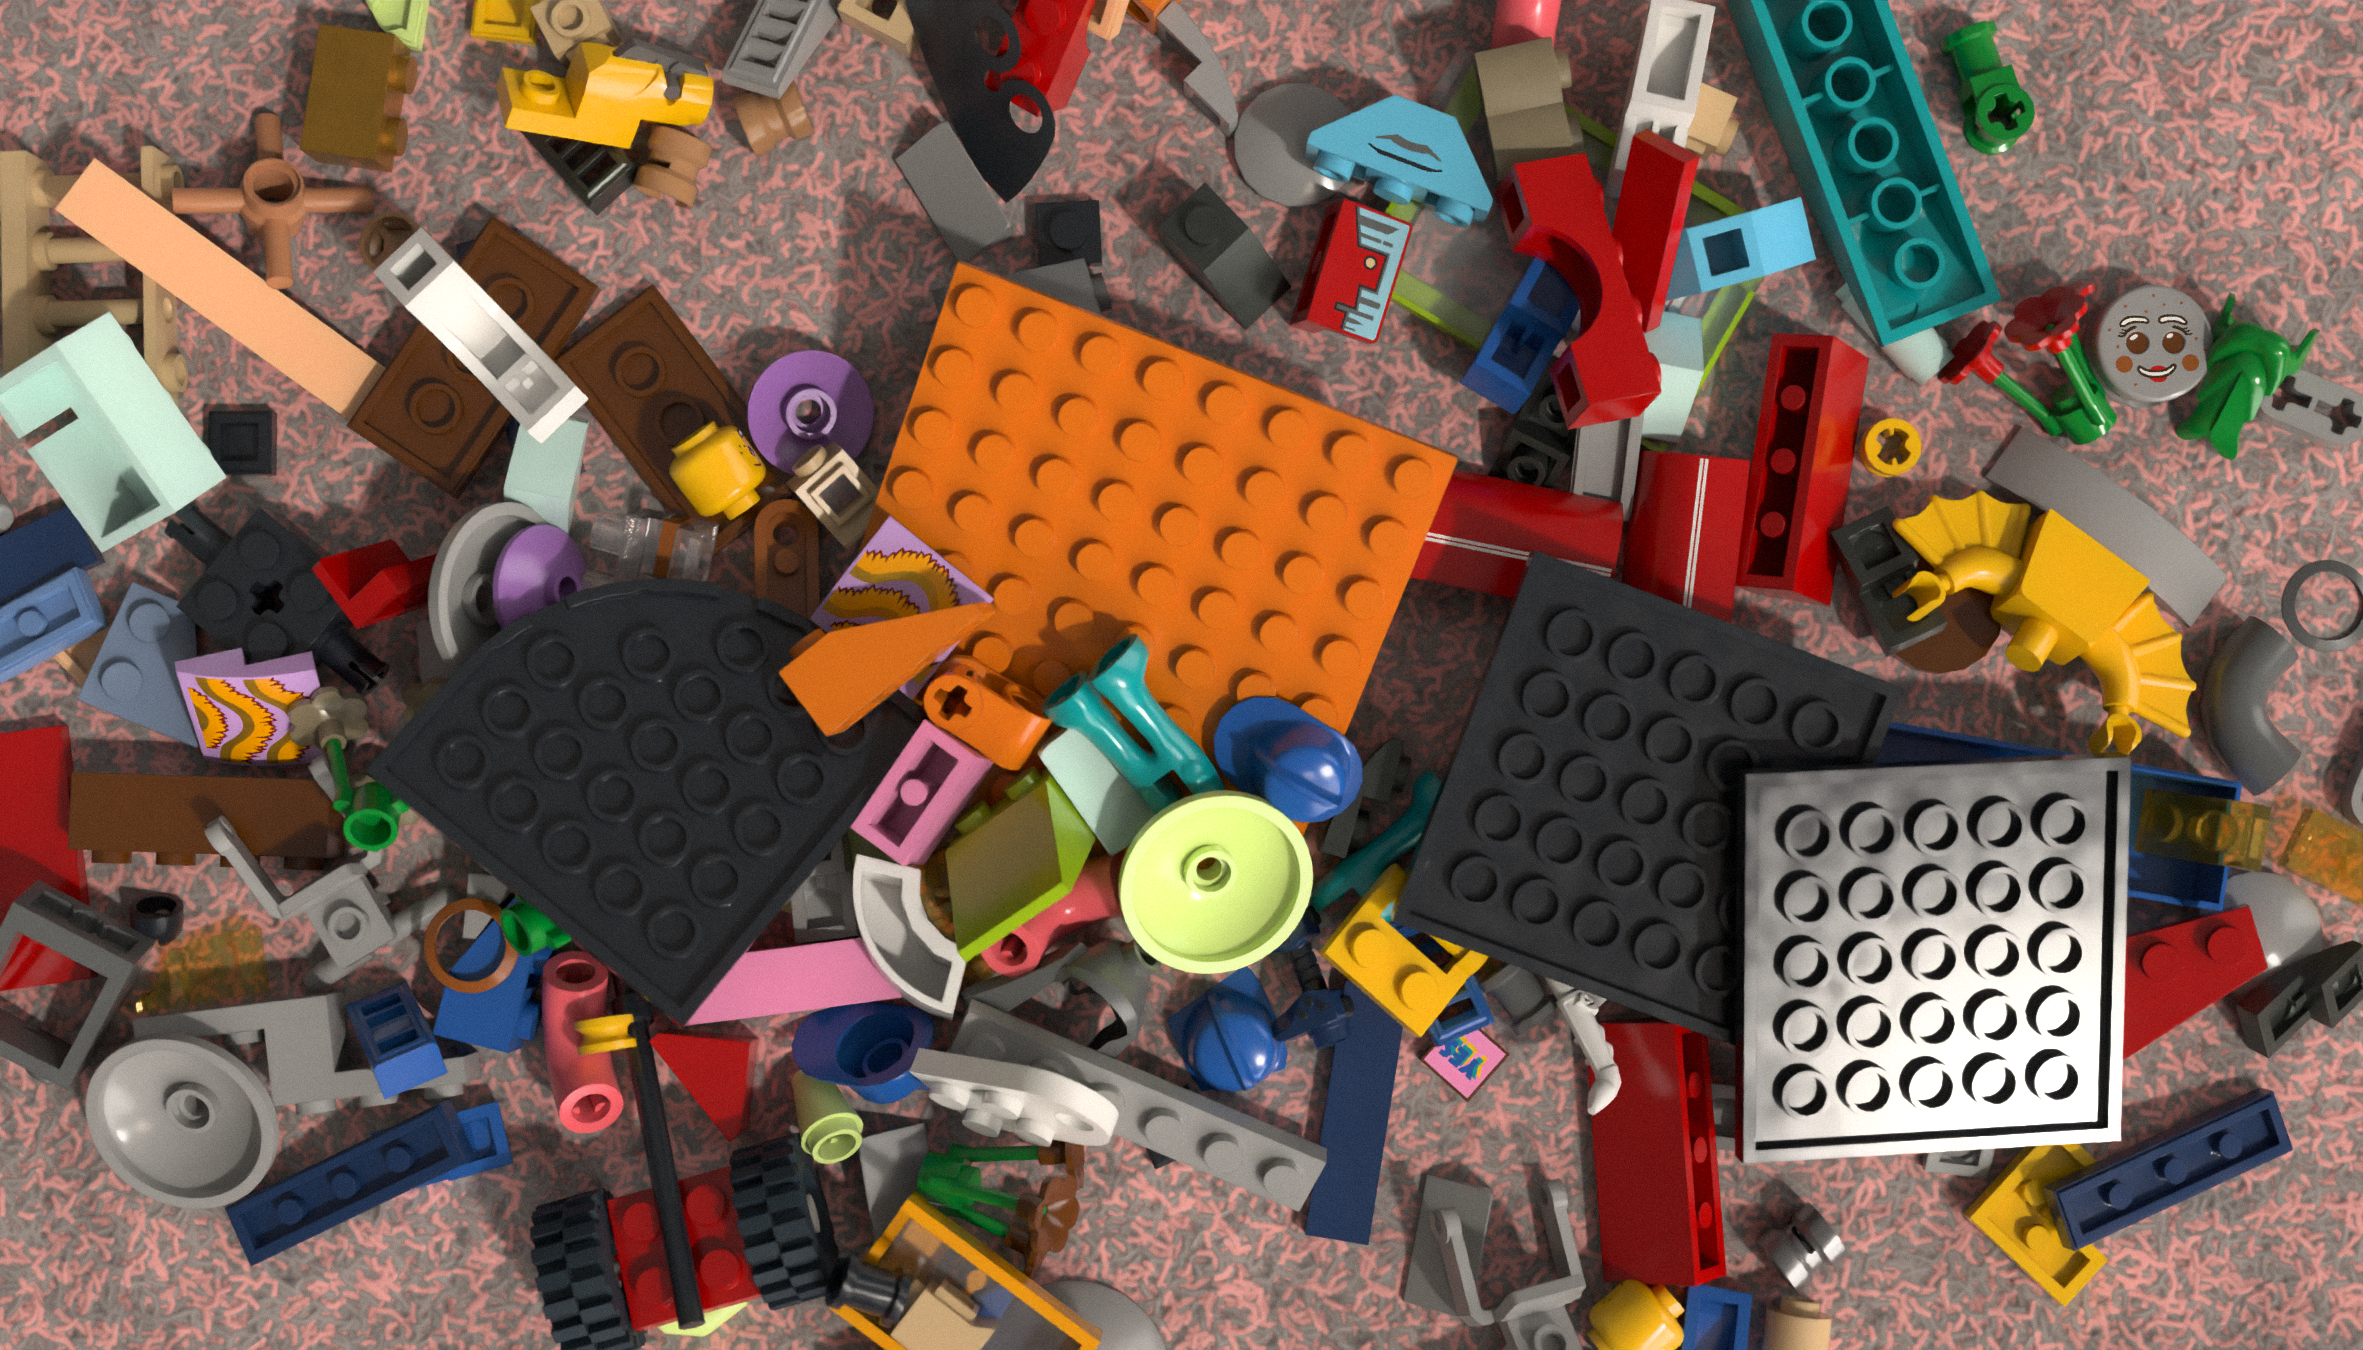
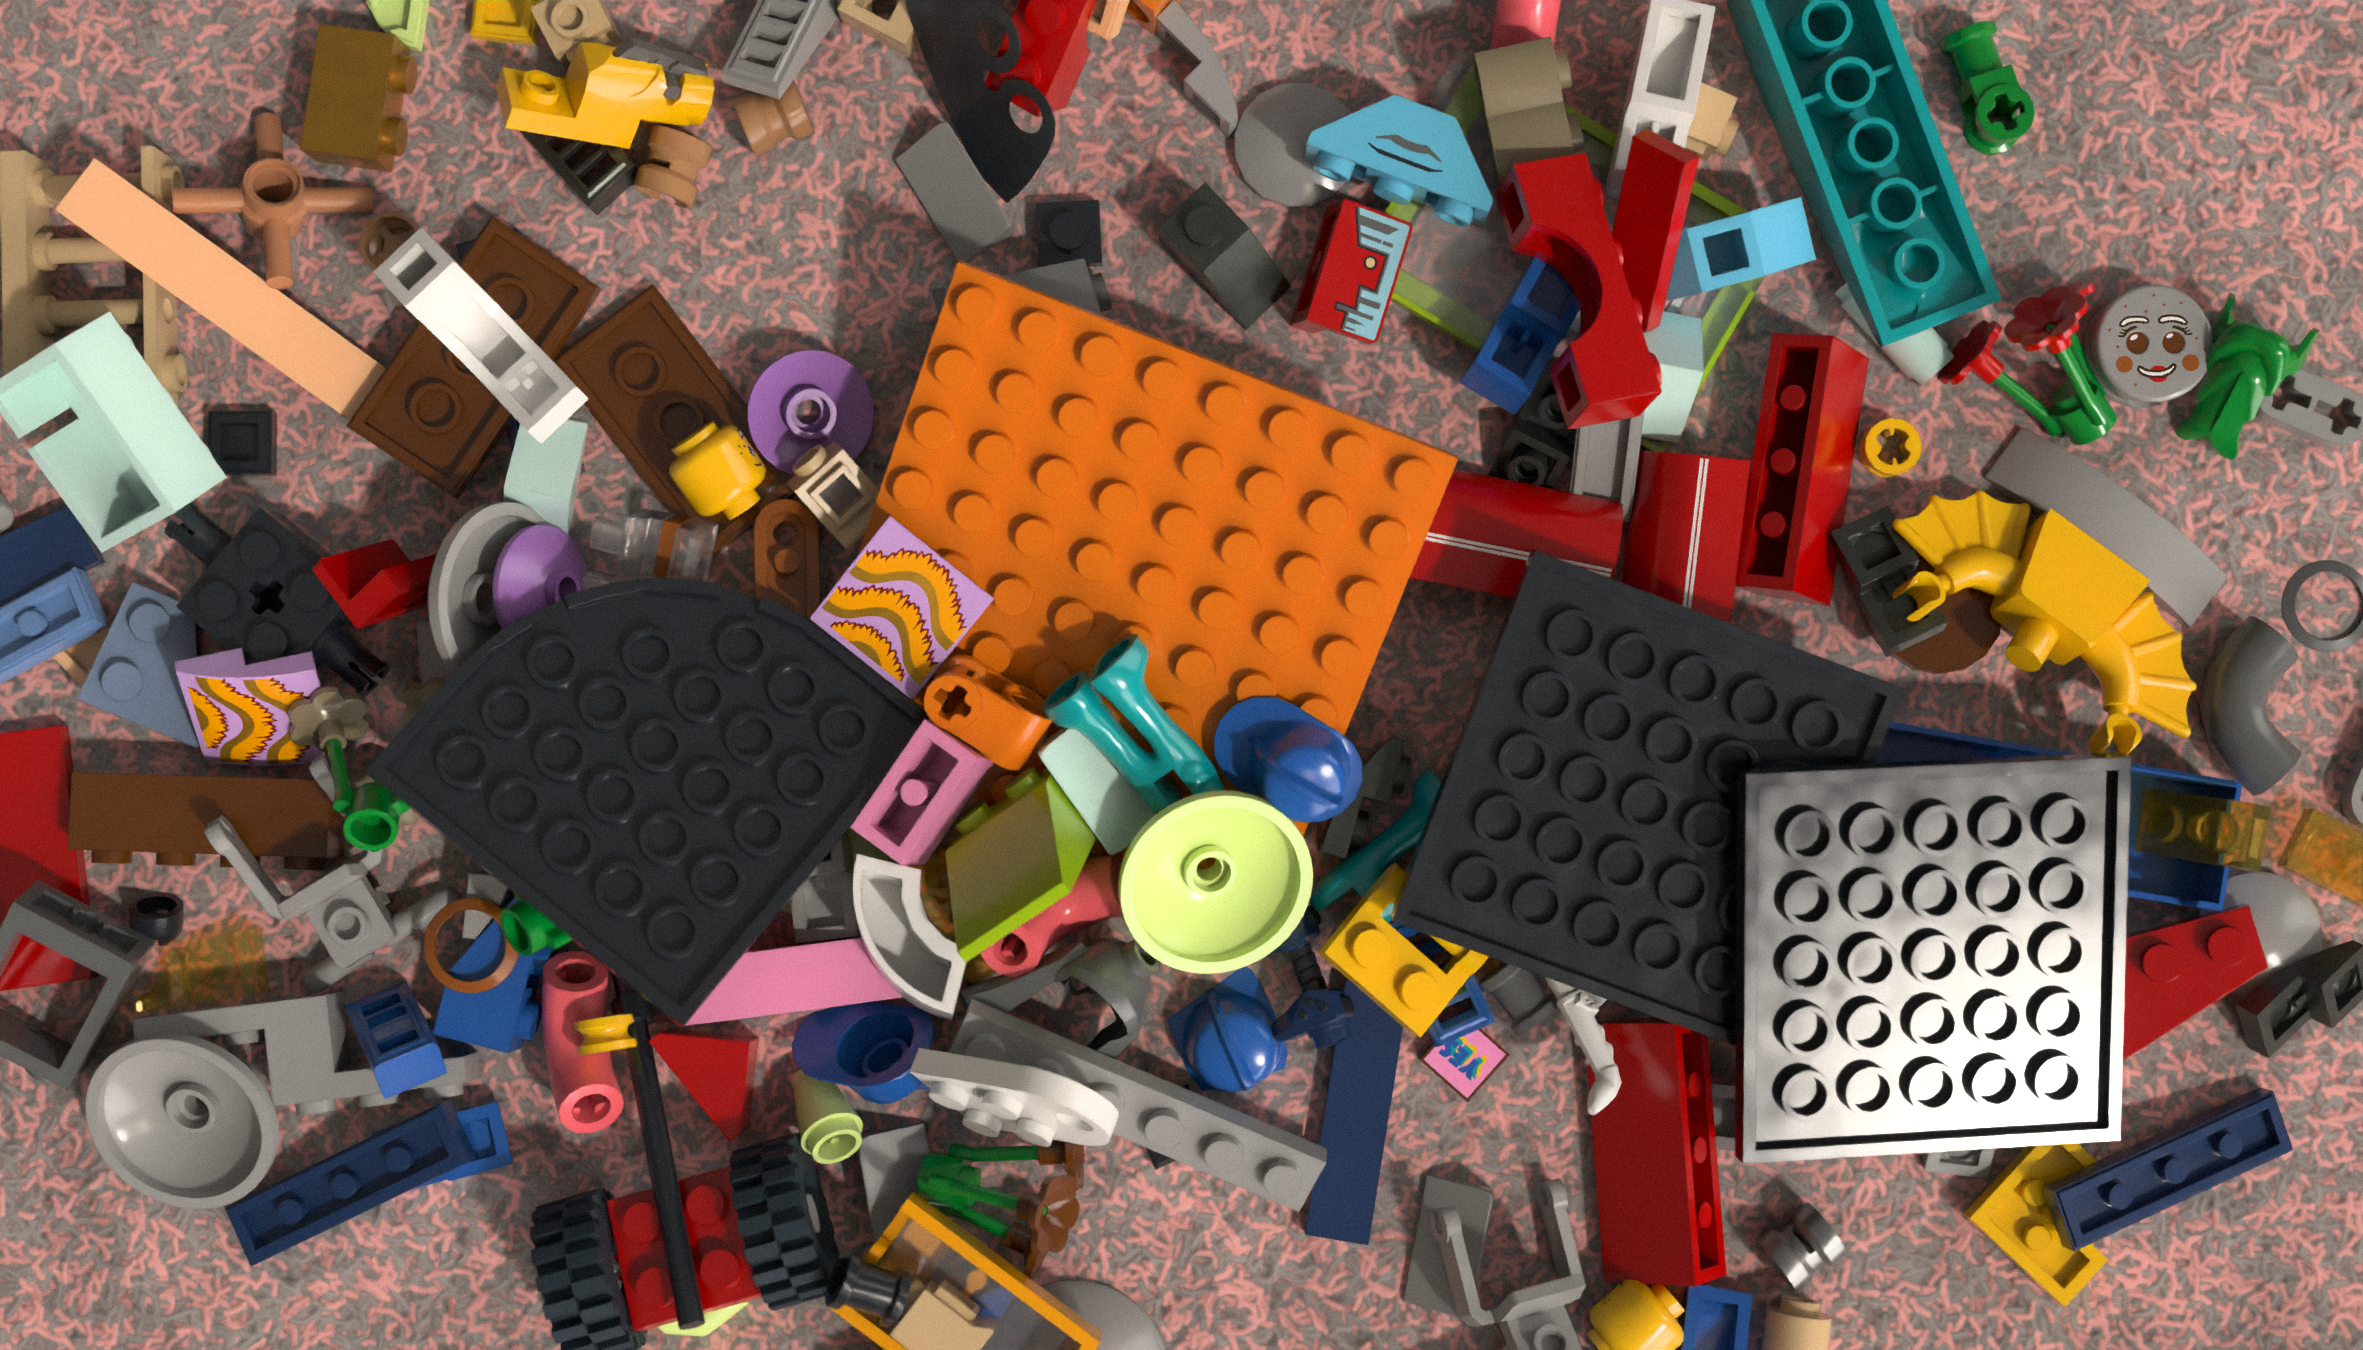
(858, 667): orange slope -> none

